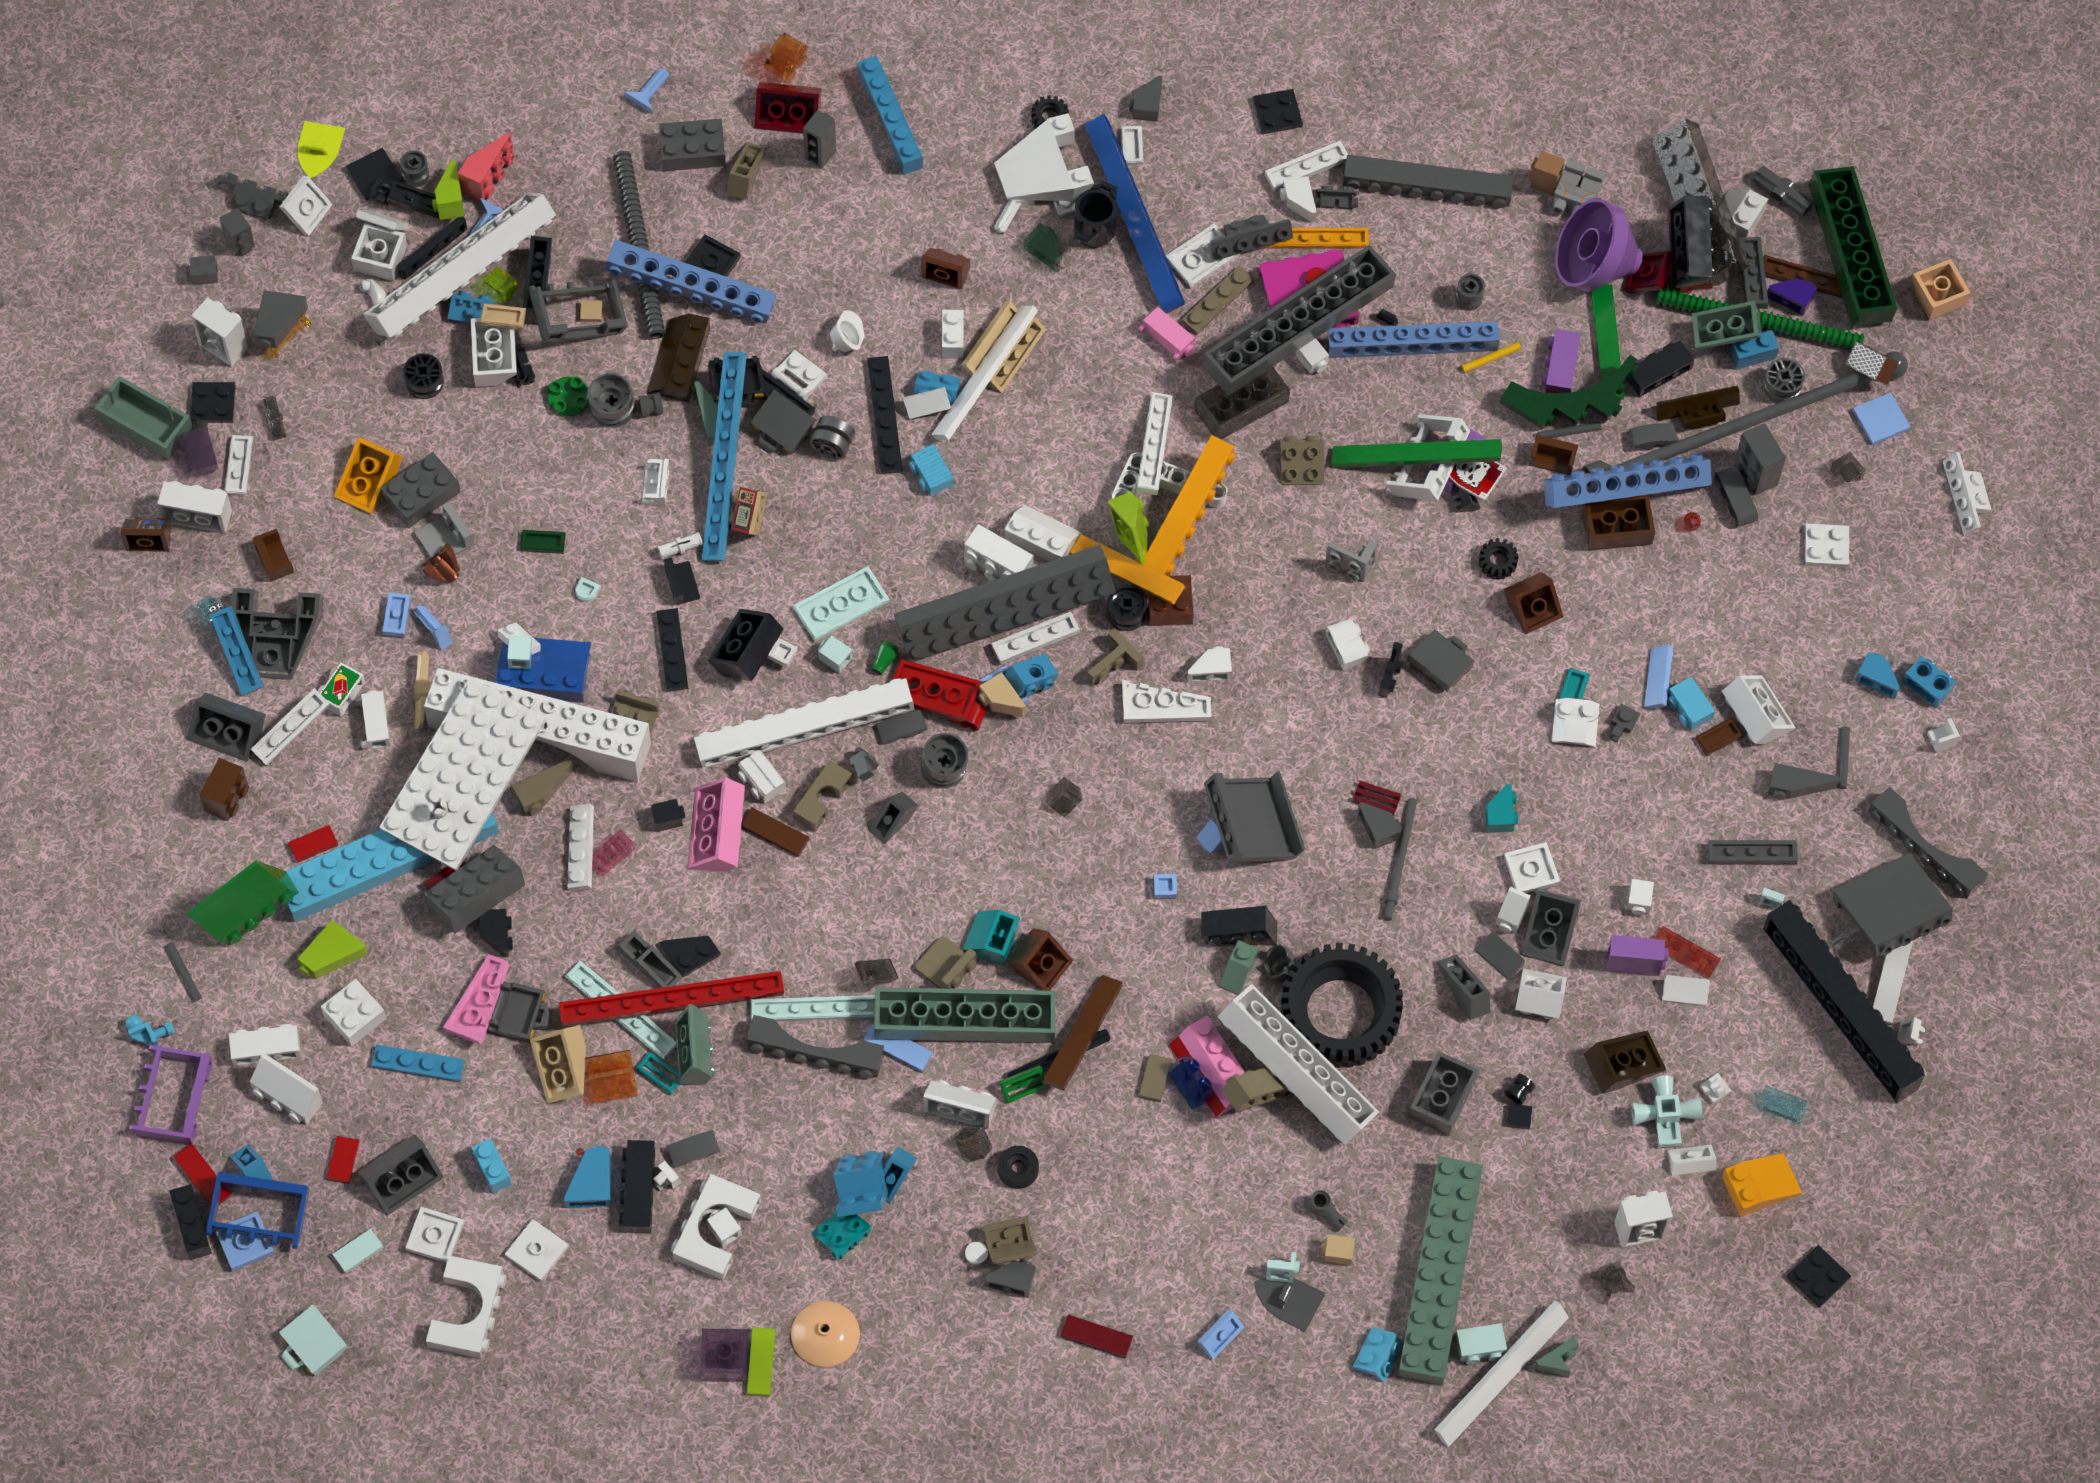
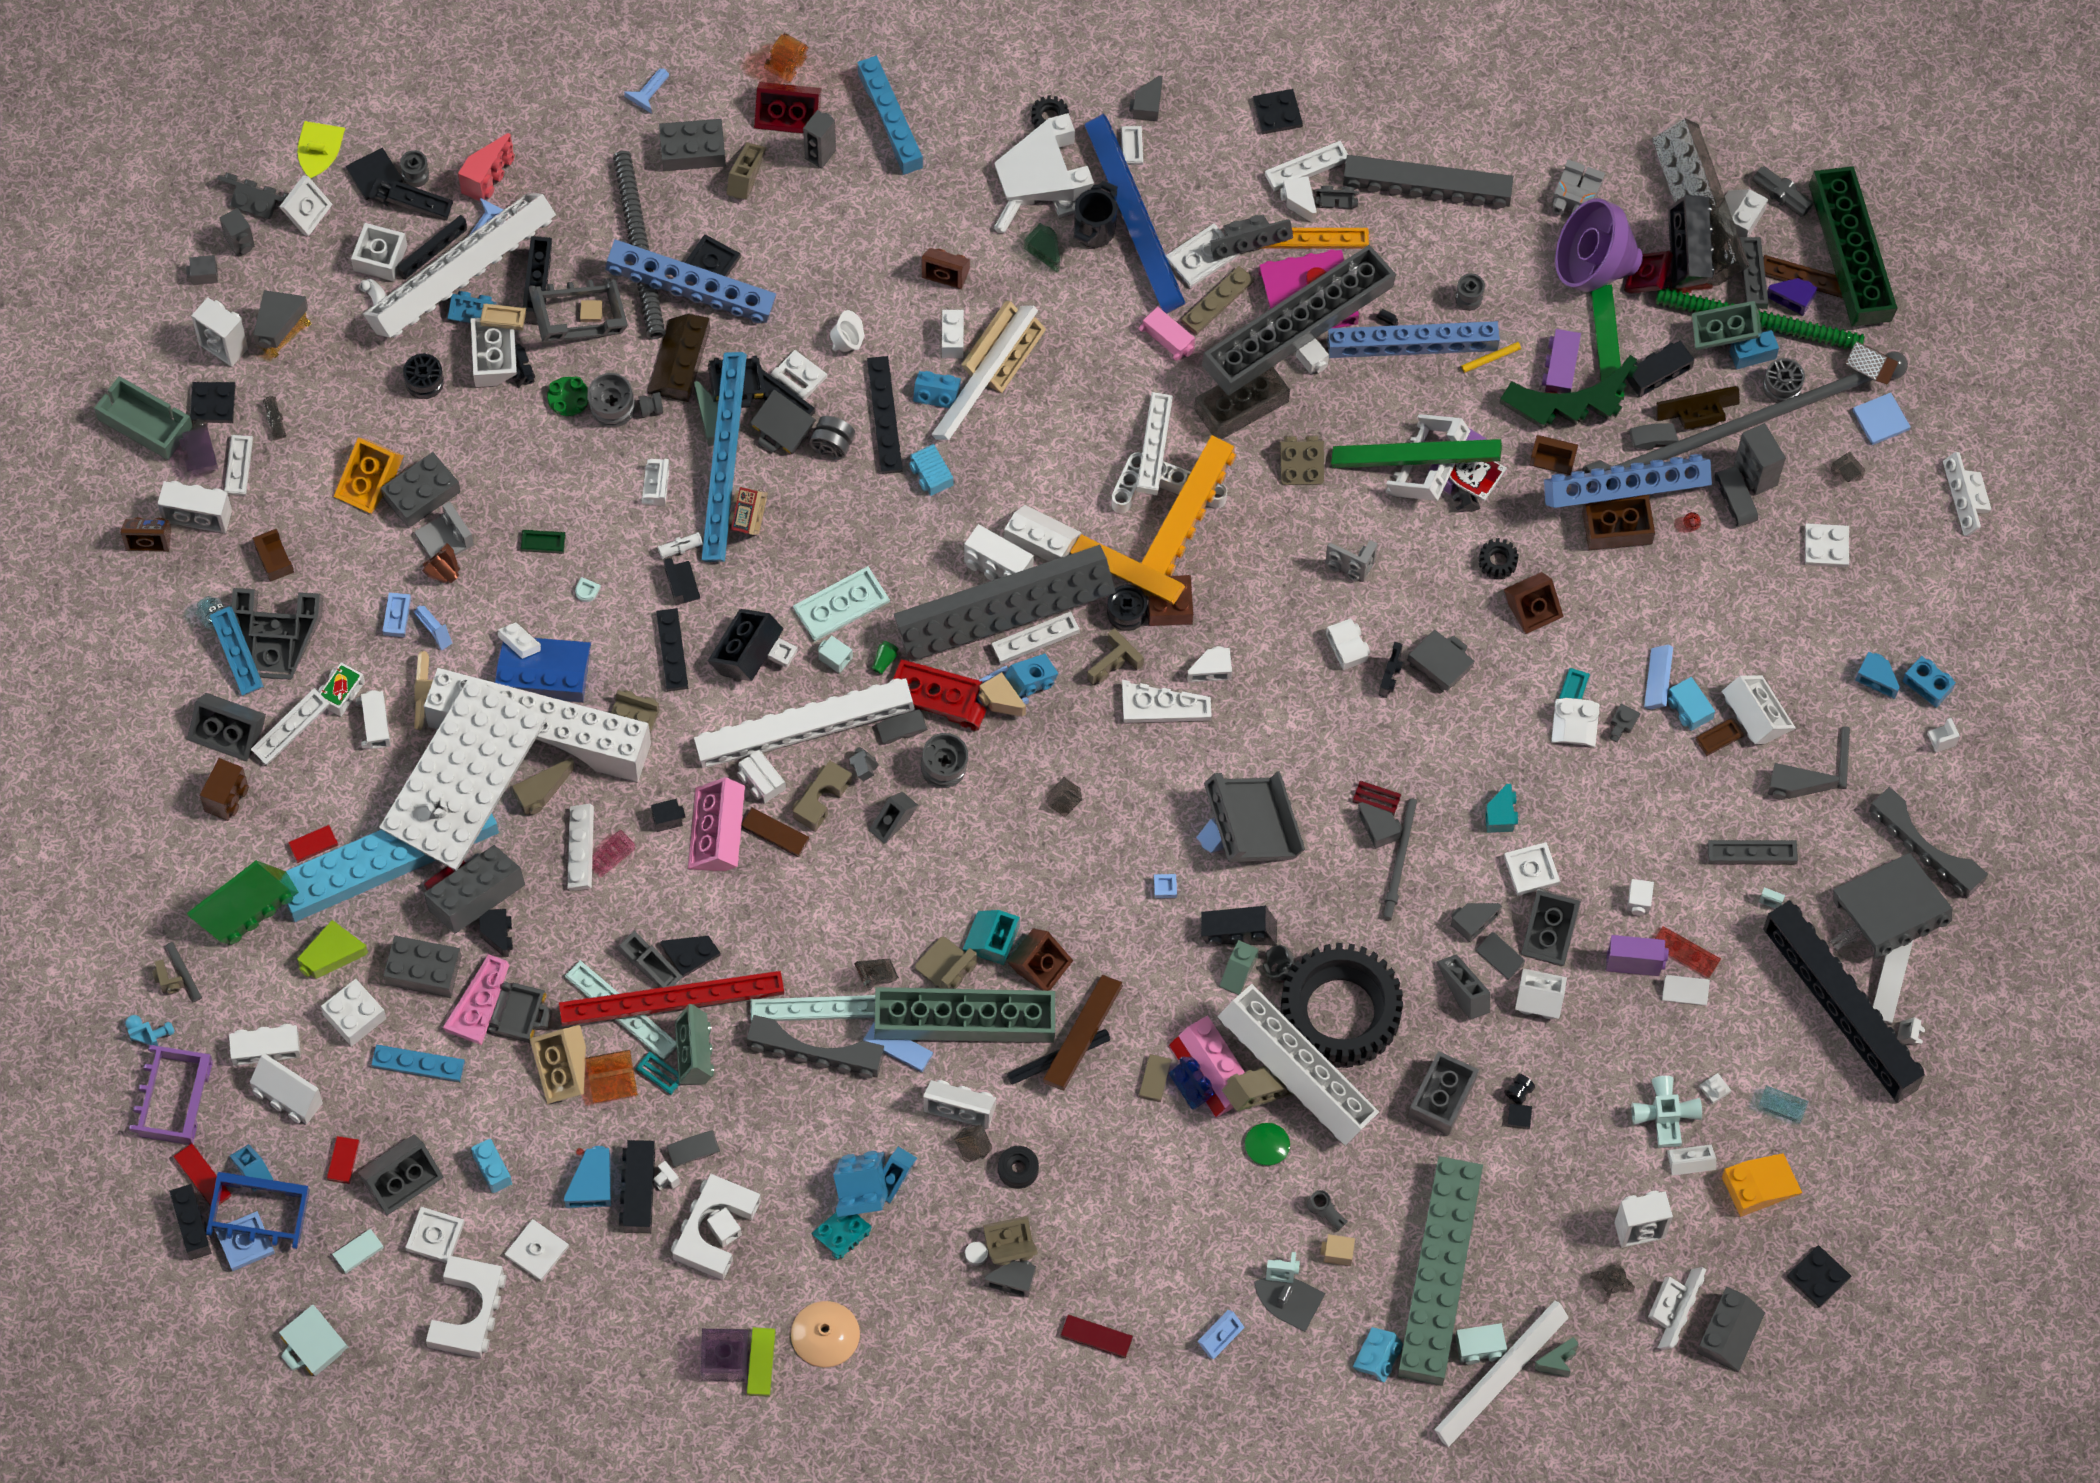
(167, 985): none -> dark tan bracket
(382, 220): white tile -> none
(422, 966): none -> dark grey brick
(448, 194): lime slope -> none
(502, 283): clear neon green panel -> none
(519, 651): light aqua brick -> none
(927, 403): white tile -> none
(1020, 1076): green tile -> none
(1130, 524): lime slope -> none
(1267, 1144): none -> green dish
(1474, 918): none -> dark grey slope
(1513, 910): white slope -> none
(1546, 172): medium nougat brick -> none
(1571, 430): dark grey bar -> none
(1623, 1061): dark brown slope -> none
(1674, 1304): none -> white bracket
(1731, 1329): none -> dark grey slope
(1940, 289): light nougat brick -> none

